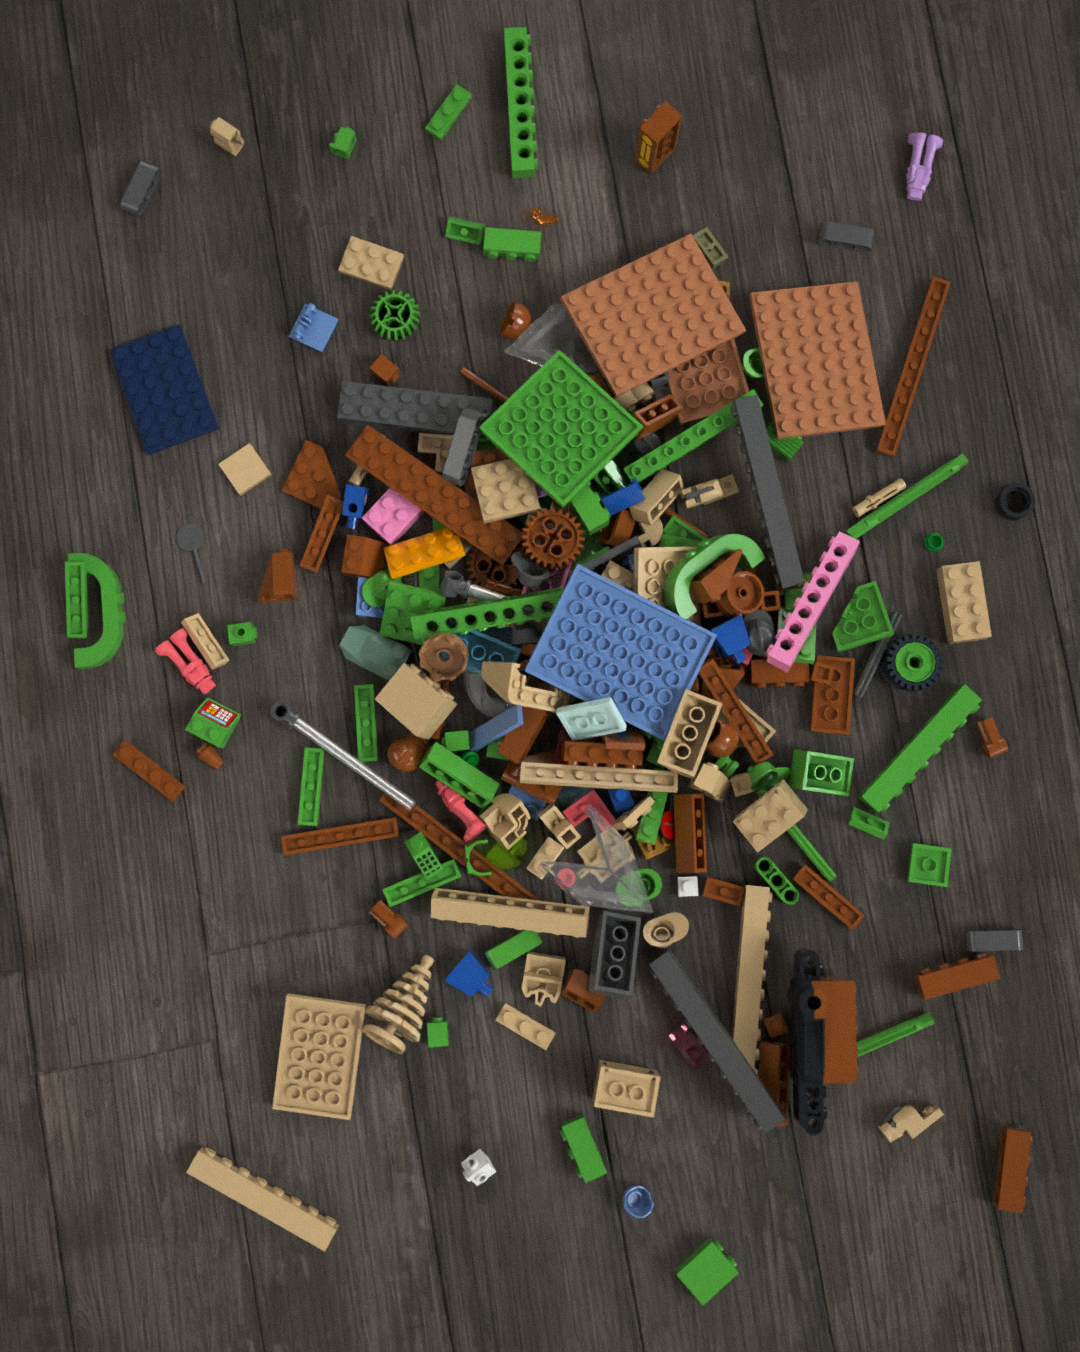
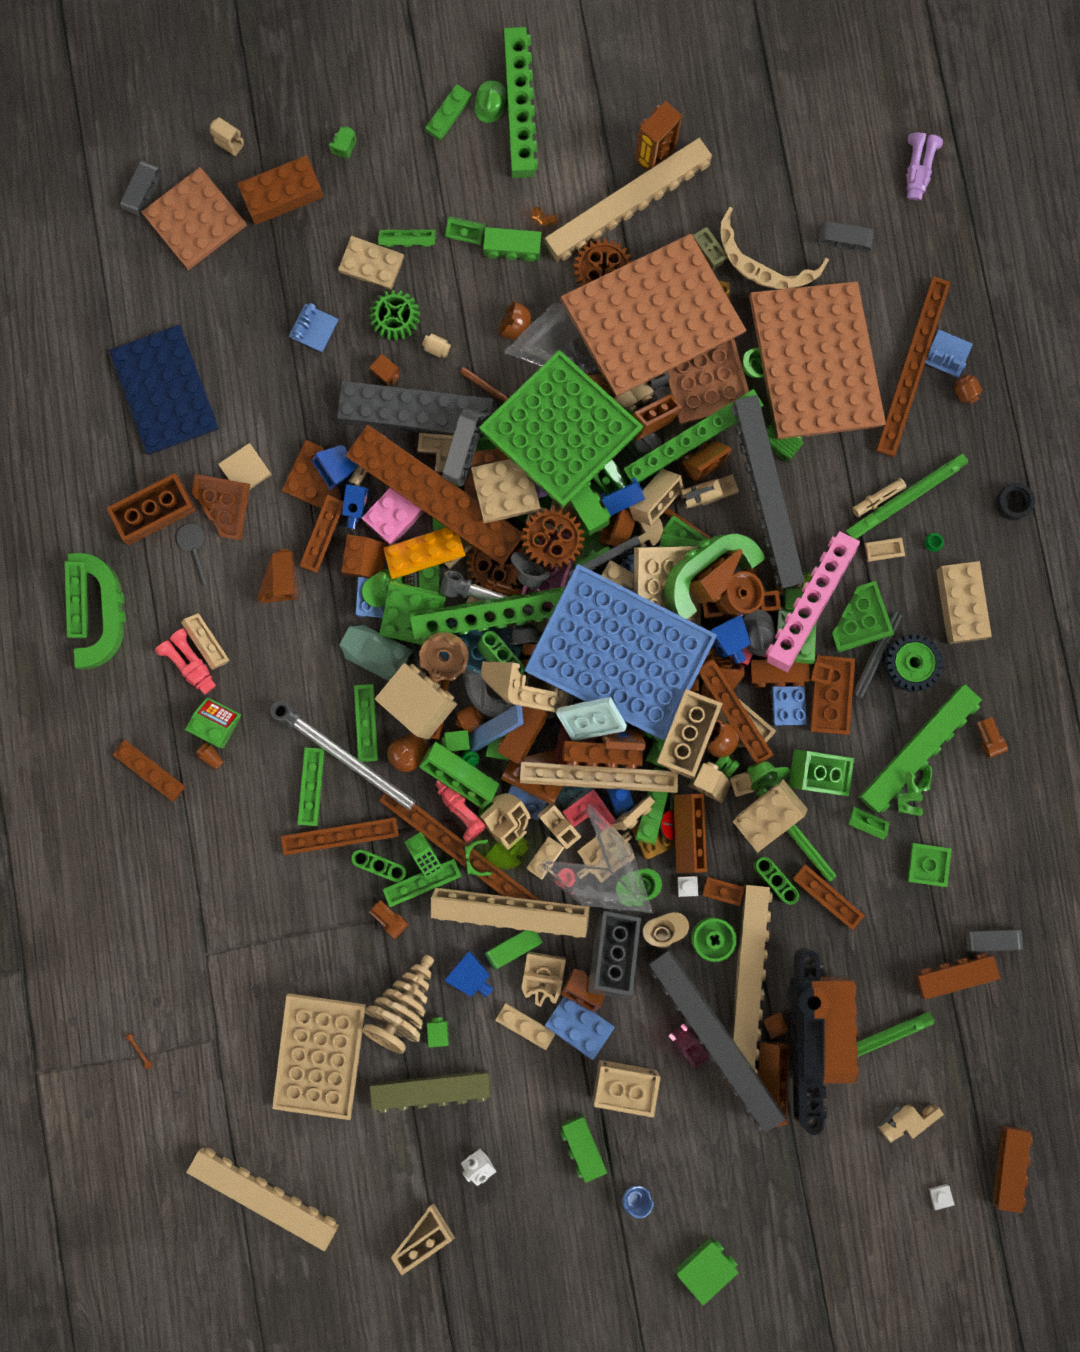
(148, 1064): none -> dark orange hinge
(151, 509): none -> dark orange brick
(194, 218): none -> nougat plate
(223, 503): none -> dark orange plate
(242, 634): bright green brick -> none
(280, 190): none -> dark orange brick
(333, 465): none -> blue torso
(389, 865): none -> bright green beam
(406, 237): none -> bright green plate
(425, 1239): none -> tan wedge
(430, 1090): none -> olive brick
(436, 346): none -> tan brick
(470, 718): none -> dark orange head
(490, 101): none -> bright green piece
(497, 648): none -> bright green beam
(579, 1027): none -> medium blue plate
(586, 267): none -> dark orange gear
(628, 200): none -> tan brick
(706, 460): none -> dark orange slope
(724, 943): none -> bright green wheel
(757, 272): none -> tan windscreen
(789, 706): none -> medium blue hinge
(884, 549): none -> tan tile
(905, 808): none -> bright green cap
(924, 785): none -> bright green cap
(941, 1197): none -> white plate
(948, 353): none -> medium blue hinge
(967, 389): none -> dark orange head

